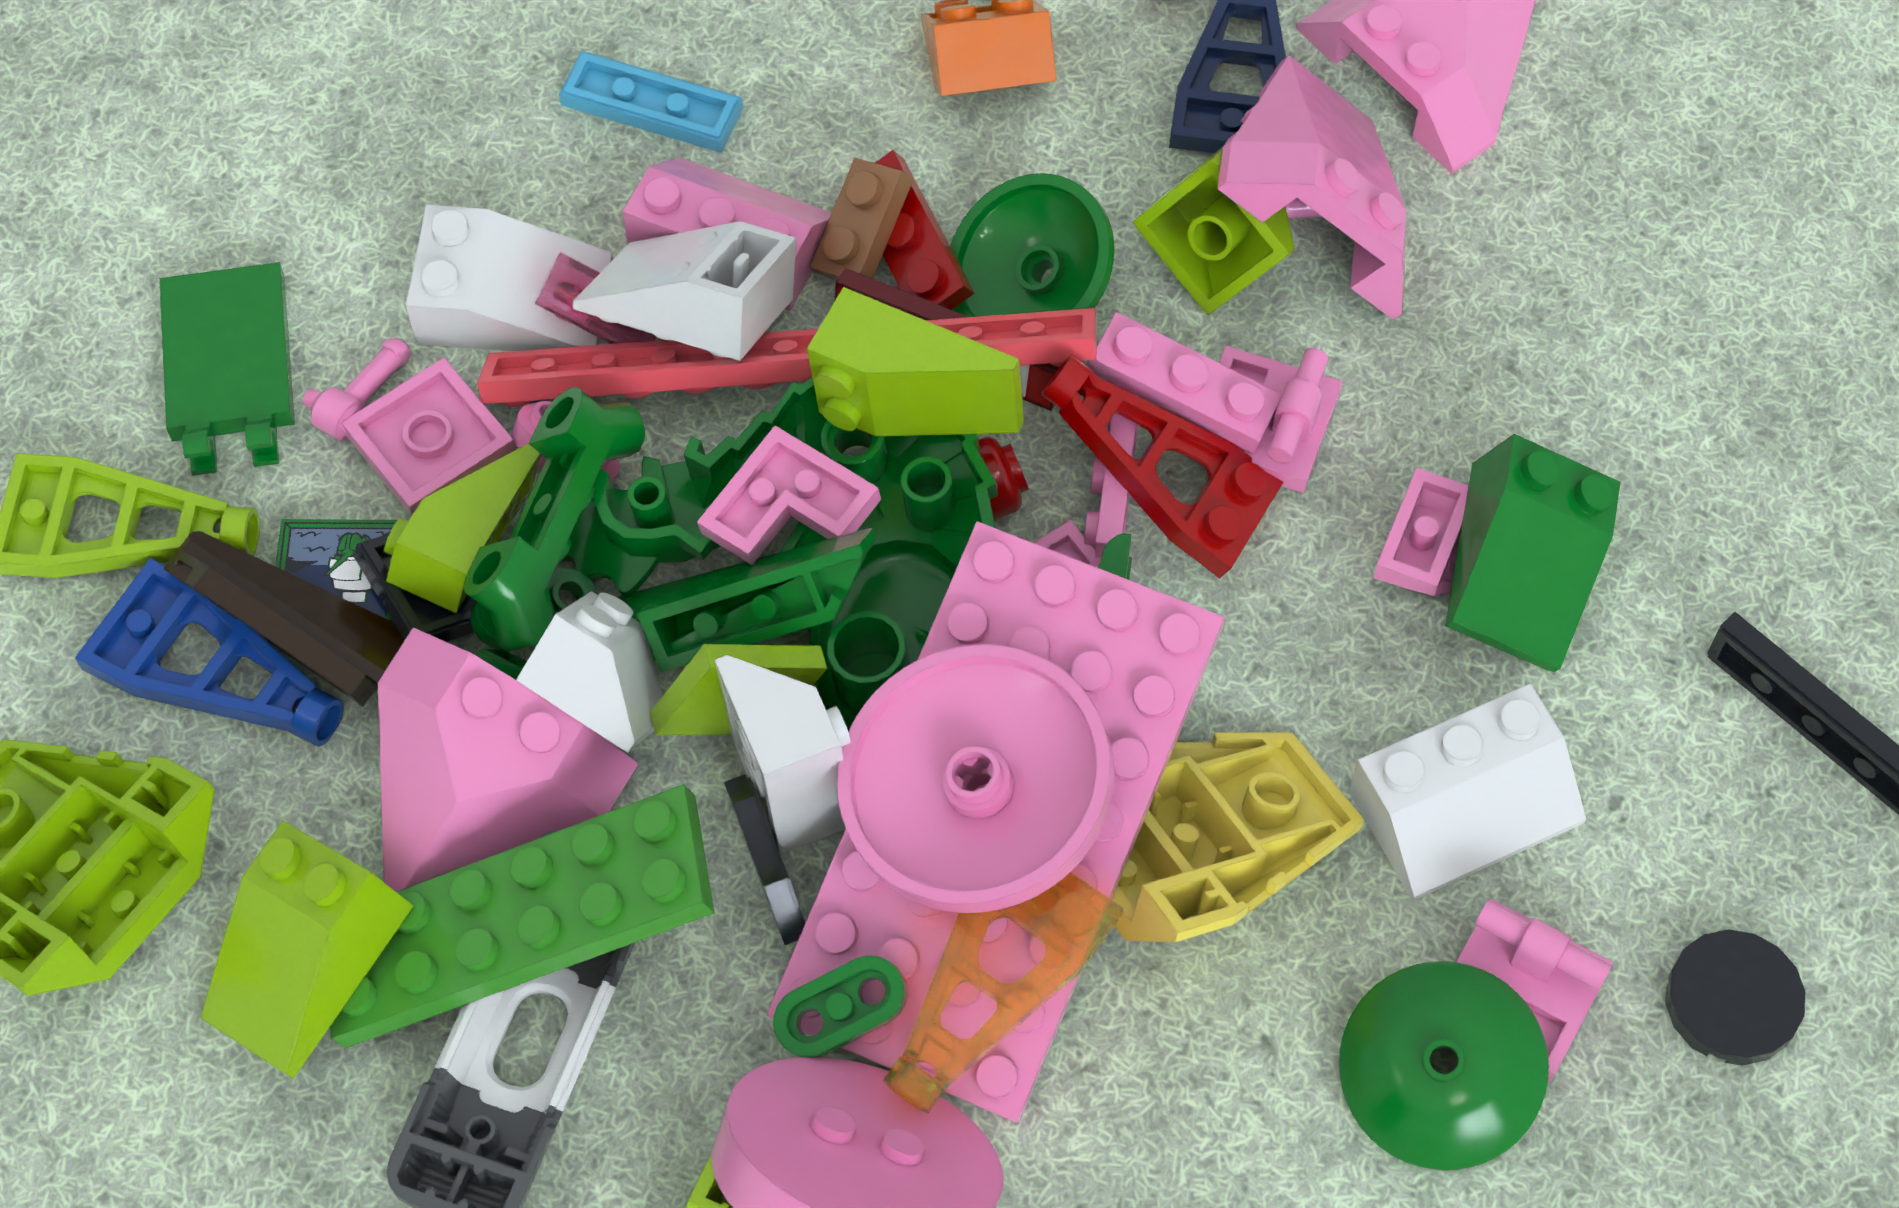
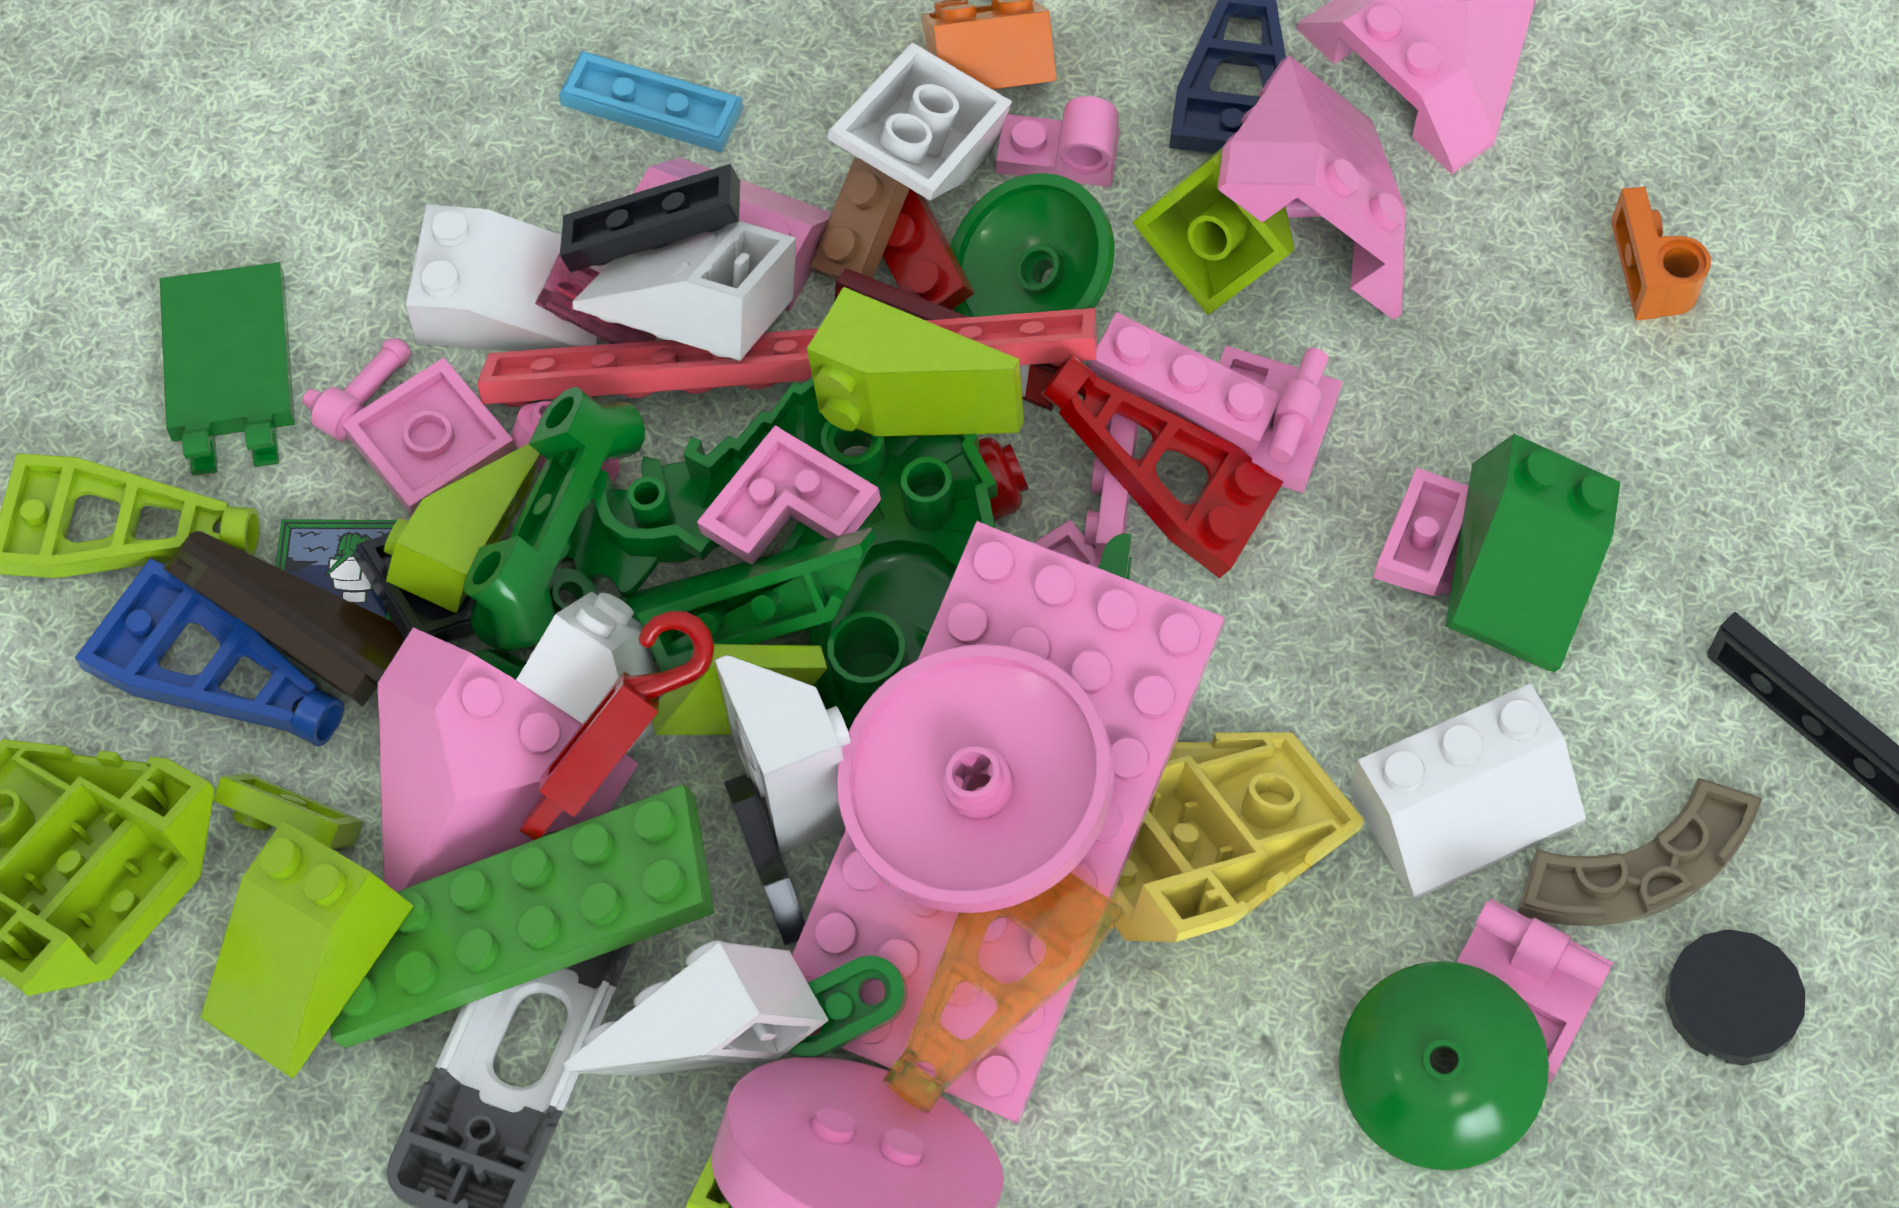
(266, 804): none -> lime plate
(615, 725): none -> red piece
(650, 218): none -> black plate
(717, 1012): none -> white slope
(923, 123): none -> white slope
(1076, 147): none -> bright pink plate
(1646, 879): none -> dark tan tile
(1653, 260): none -> orange plate

